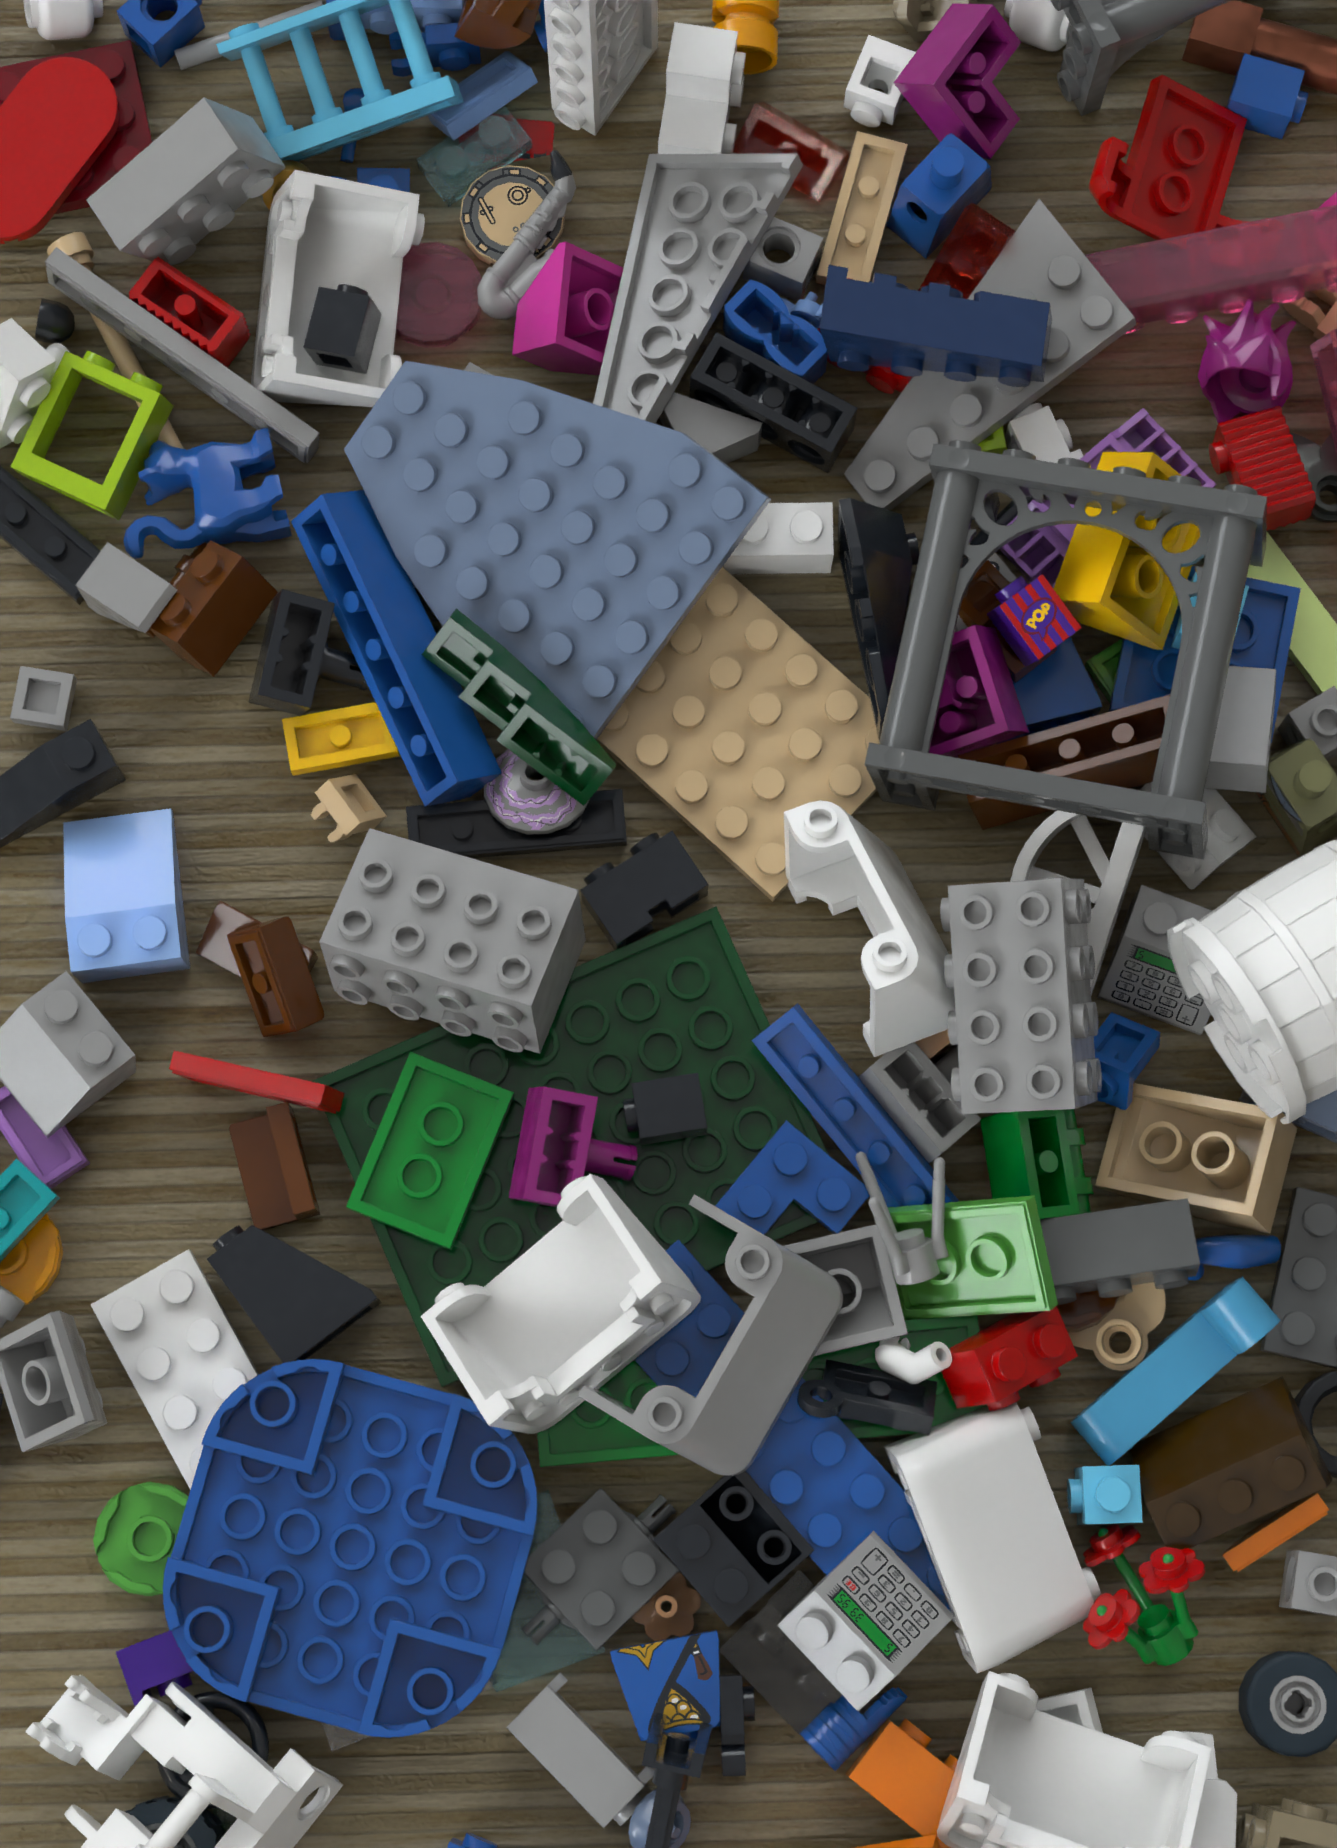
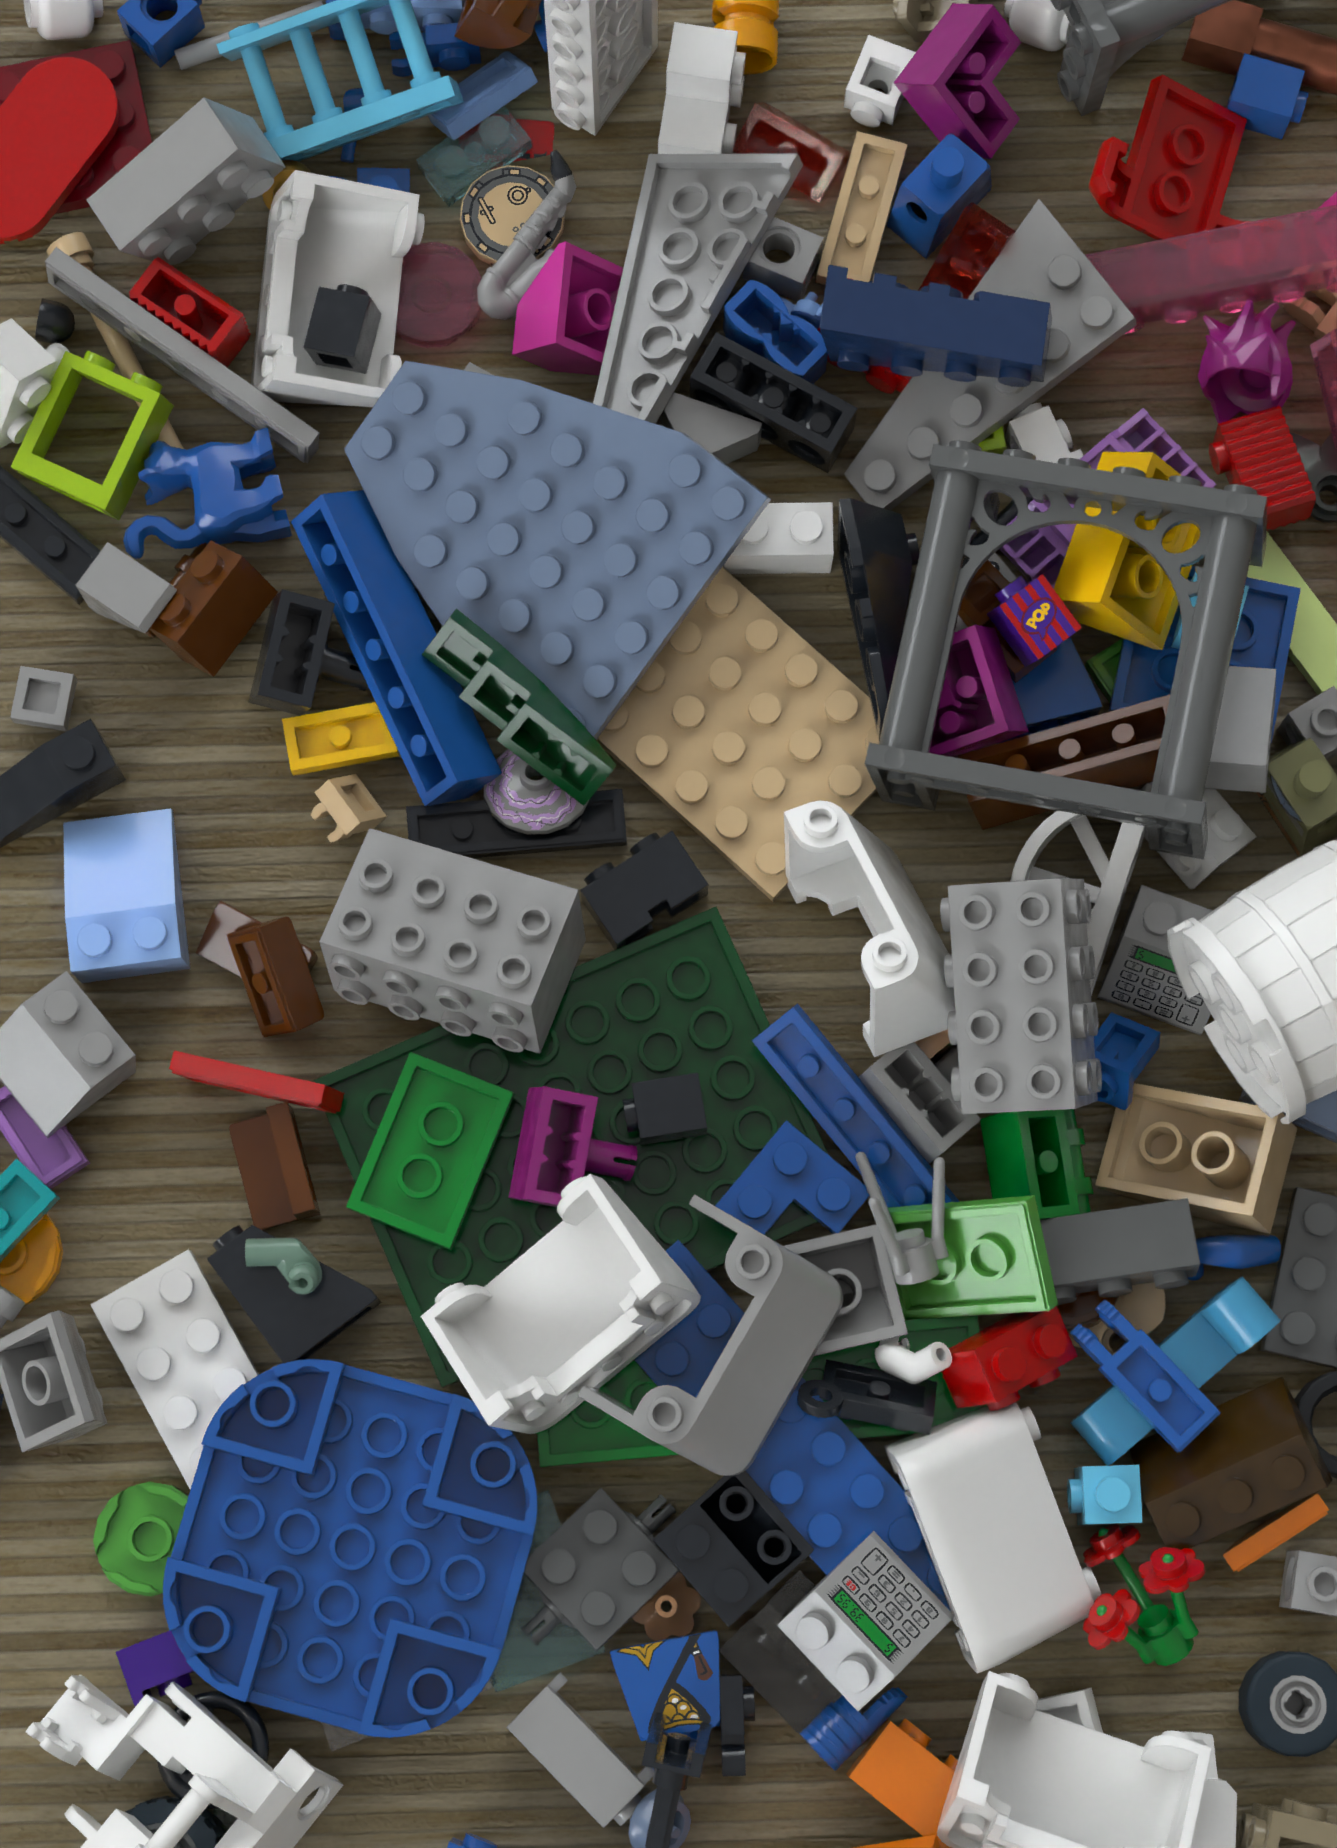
(289, 1257): none -> sand green arm
(1149, 1380): none -> blue hinge

